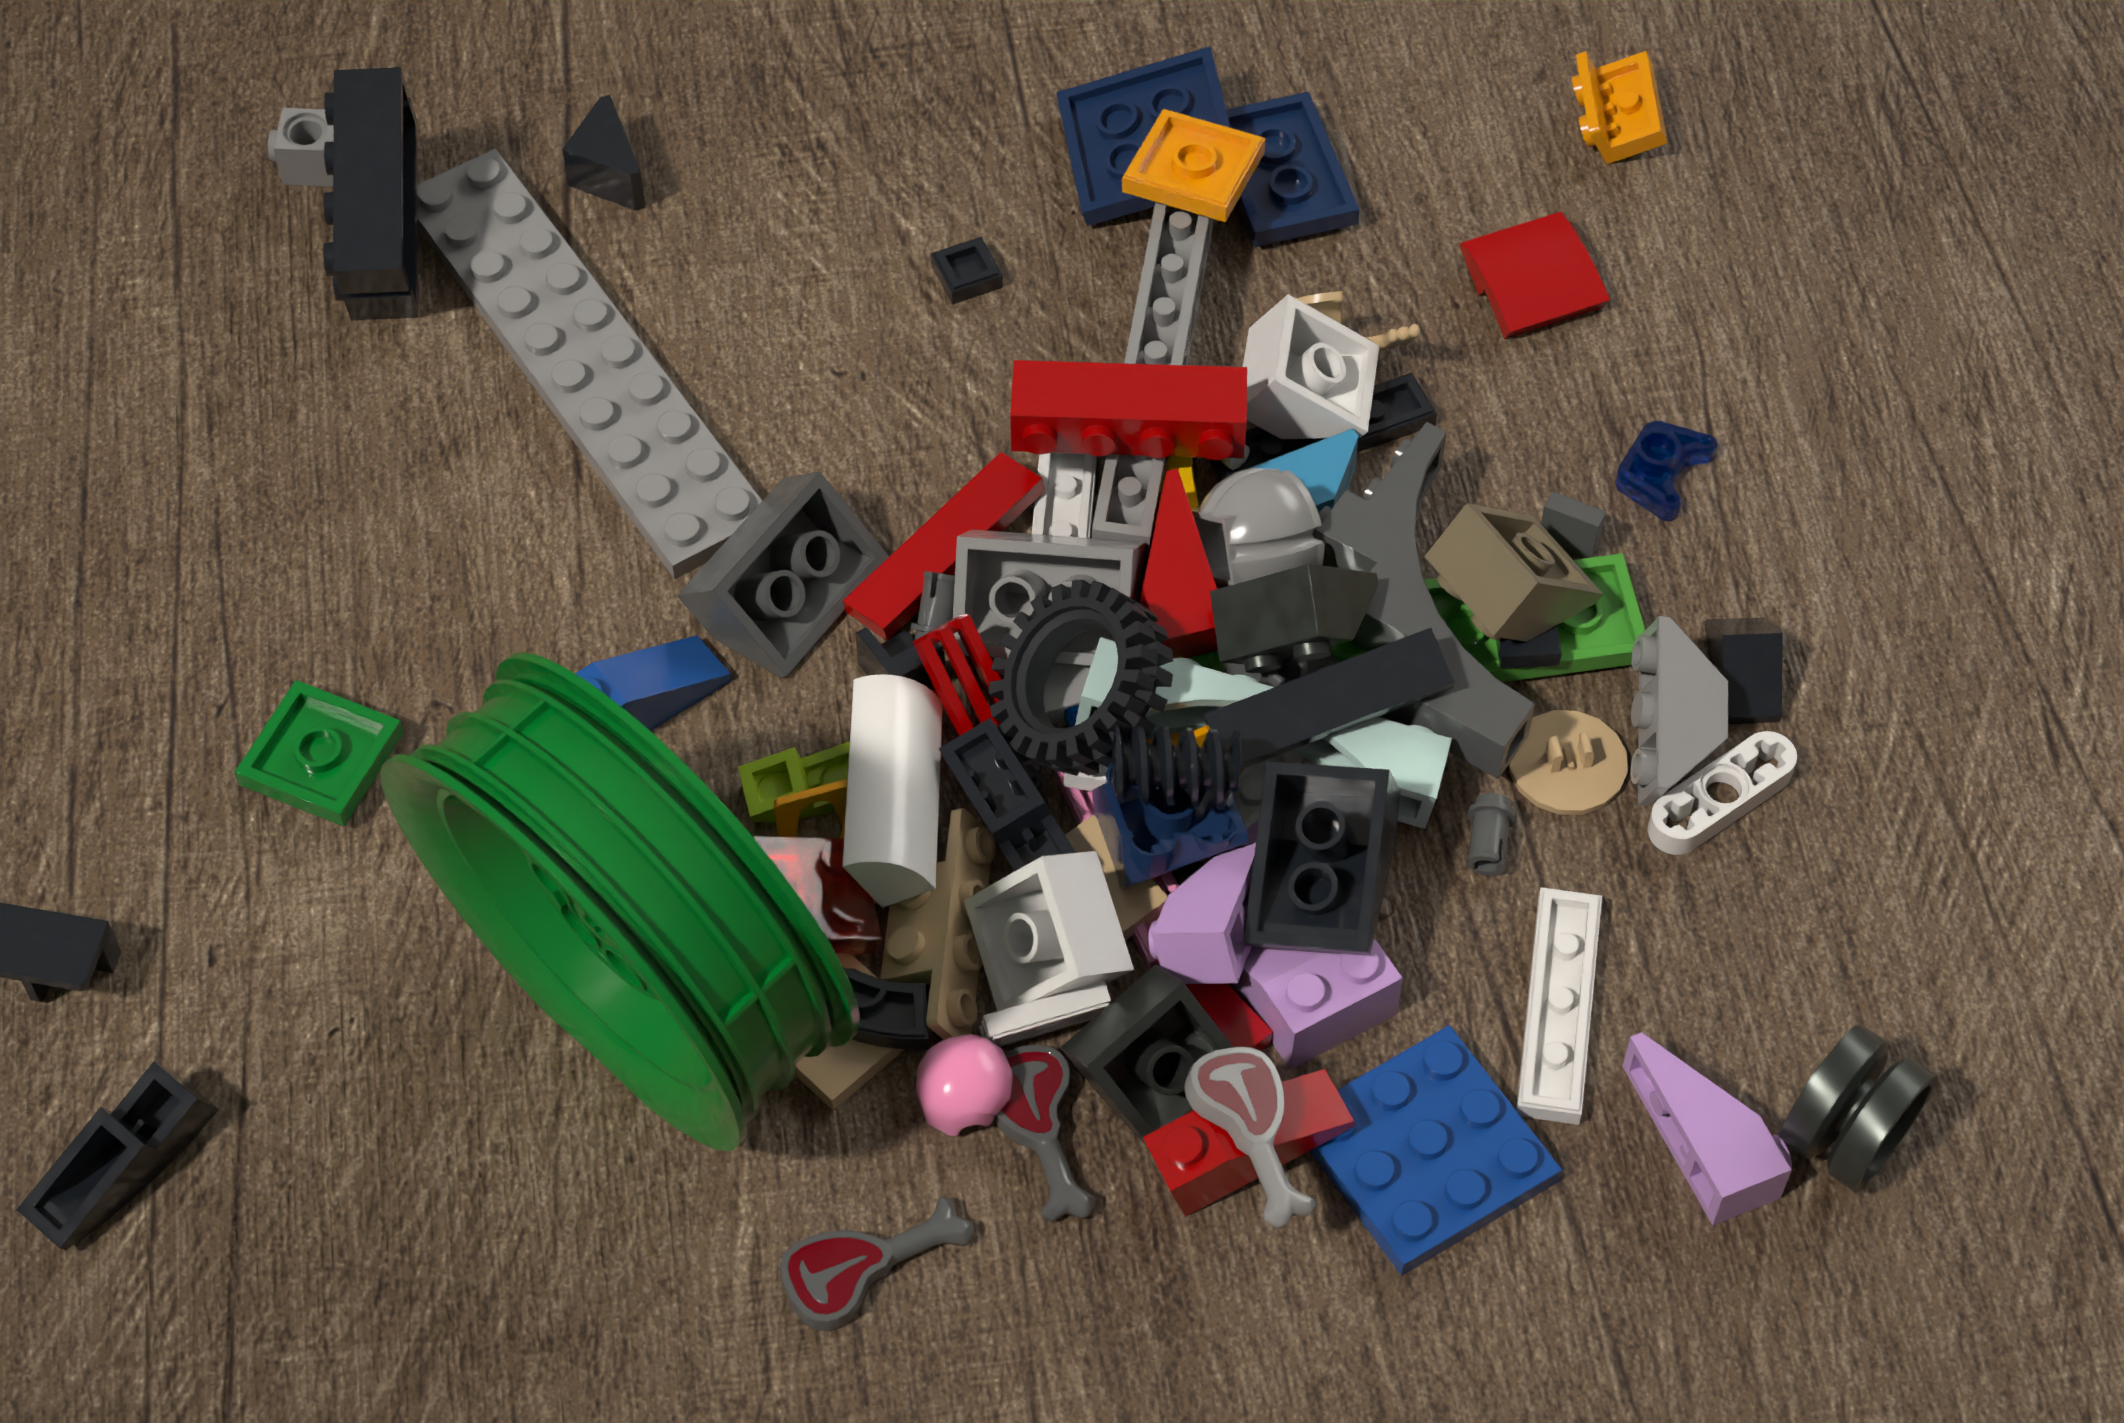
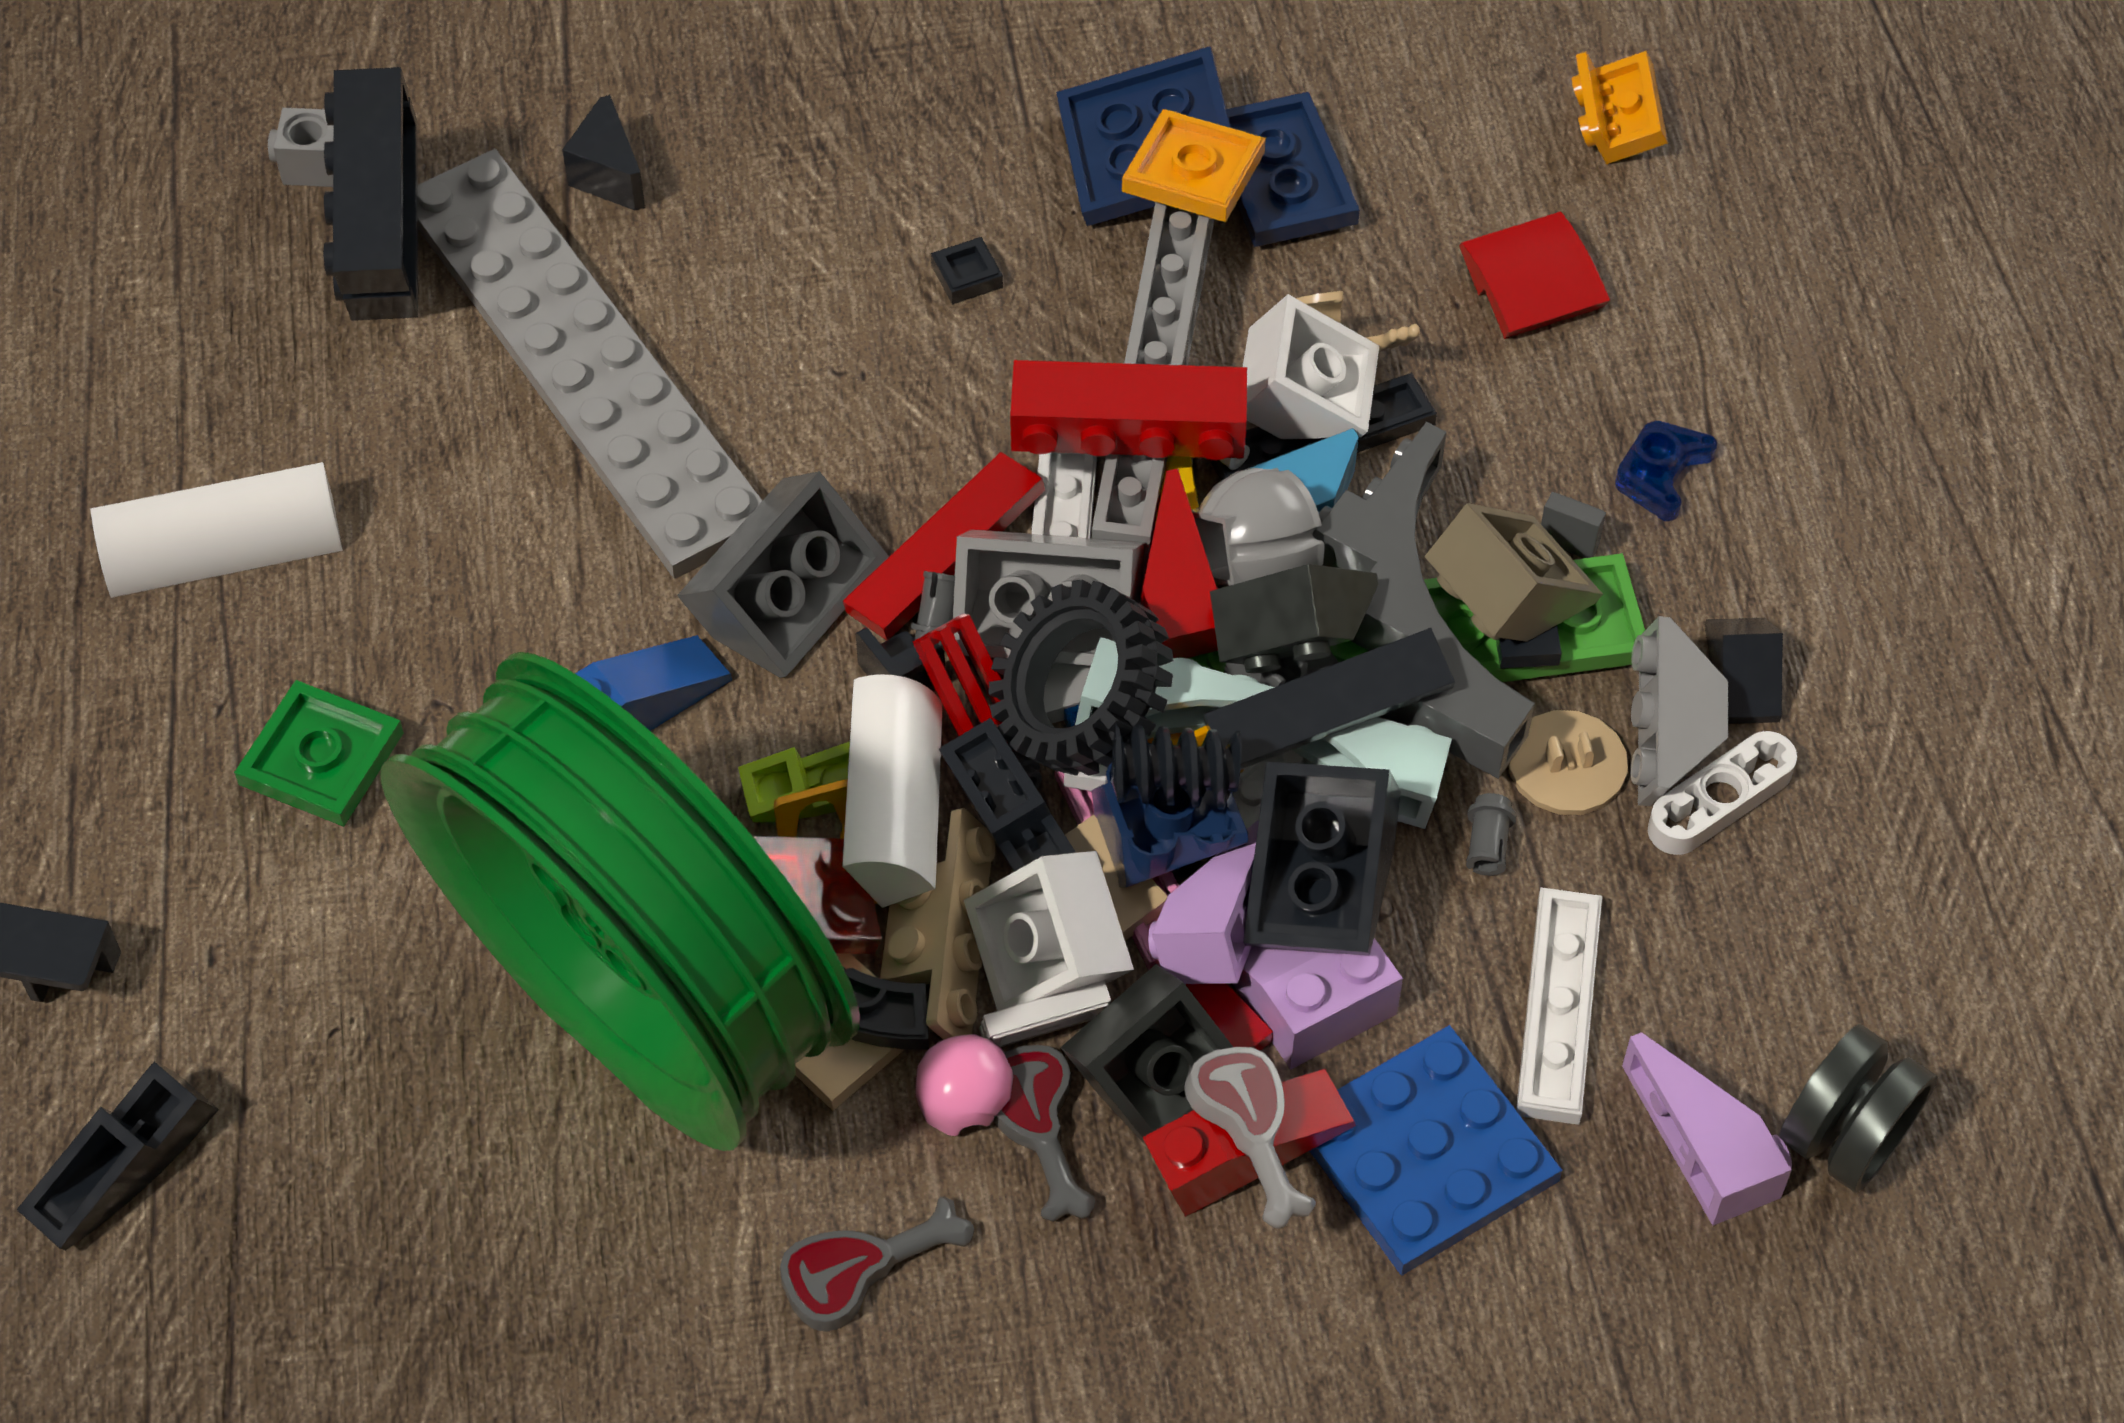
(216, 529): none -> white brick

